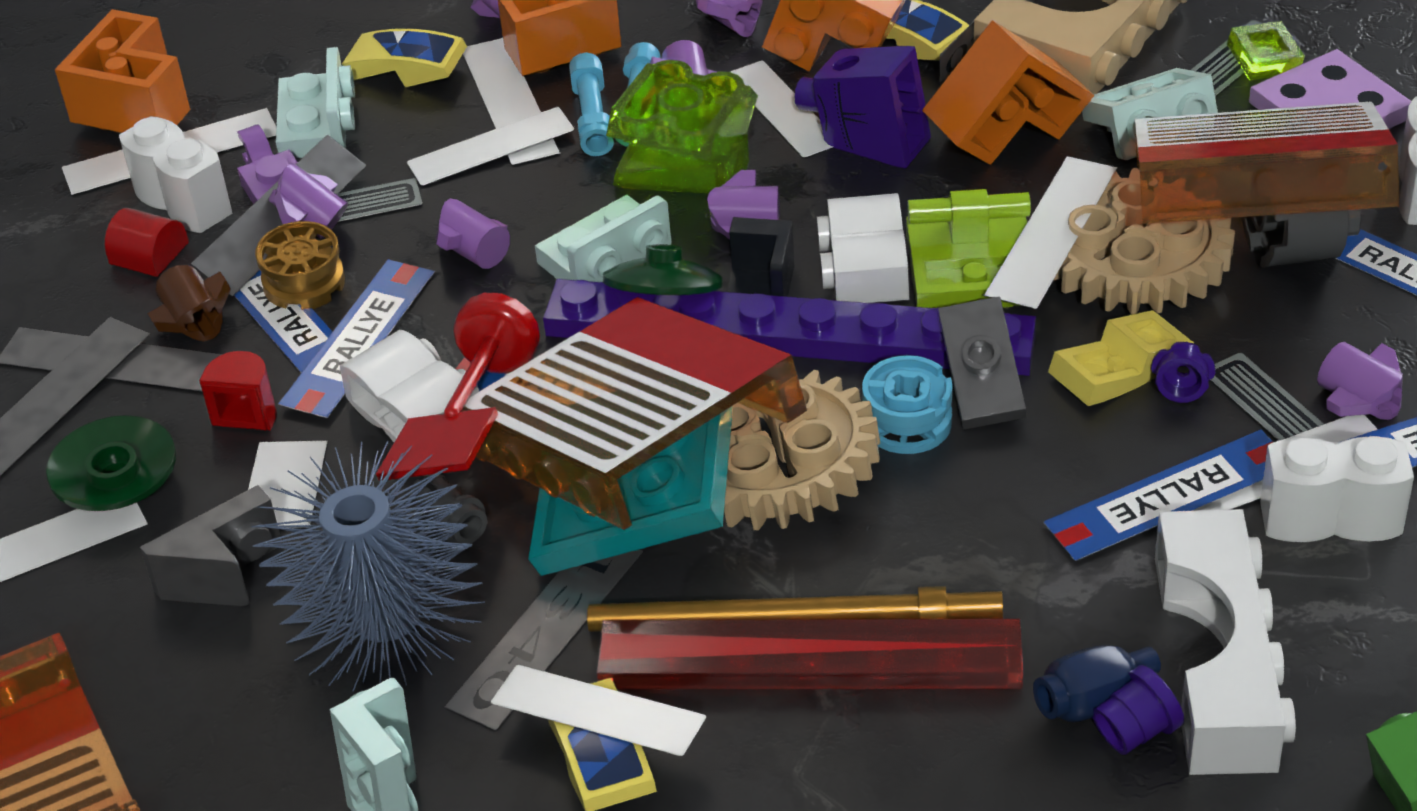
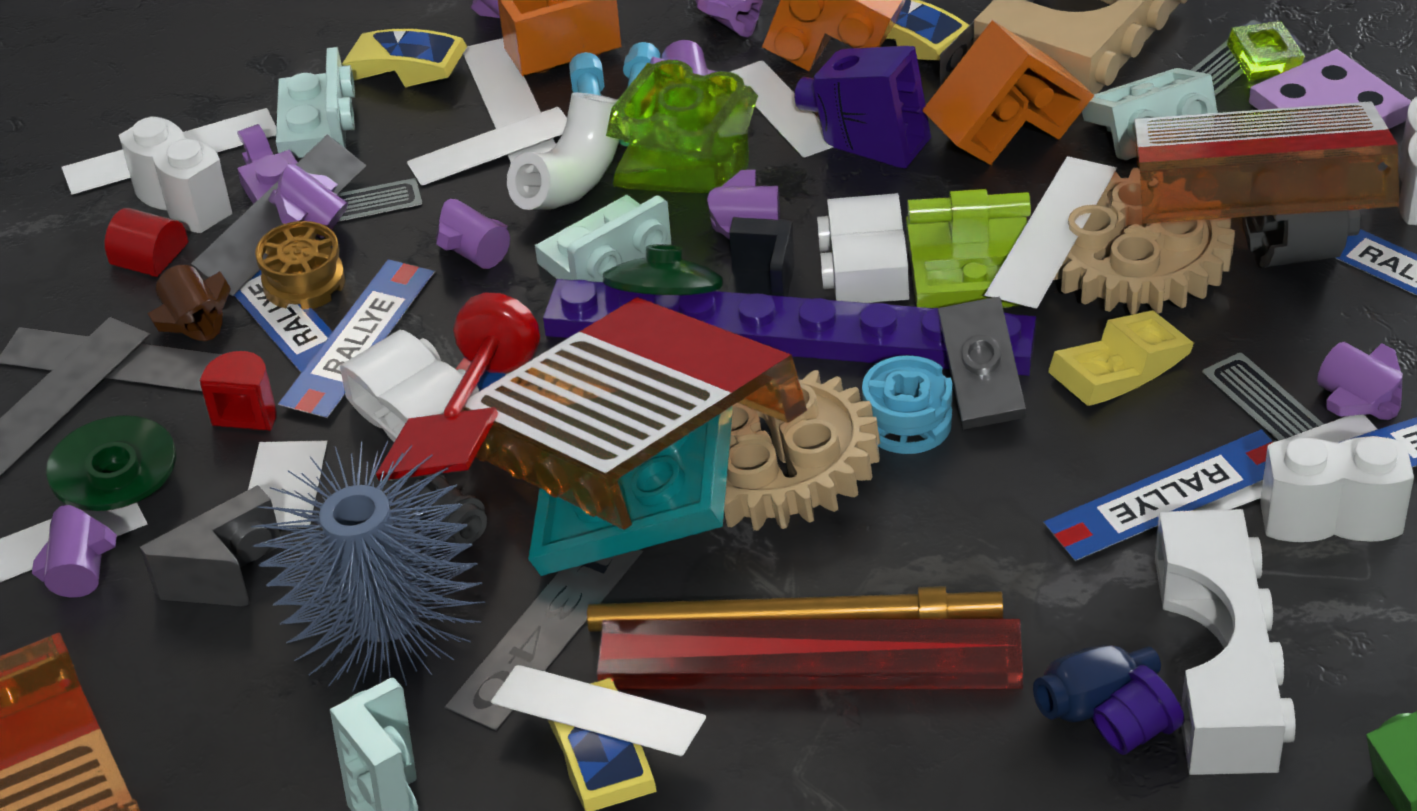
(73, 553): none -> medium lavender piece
(122, 75): orange brick -> none
(575, 162): none -> white cylinder
(1182, 386): dark purple plate -> none

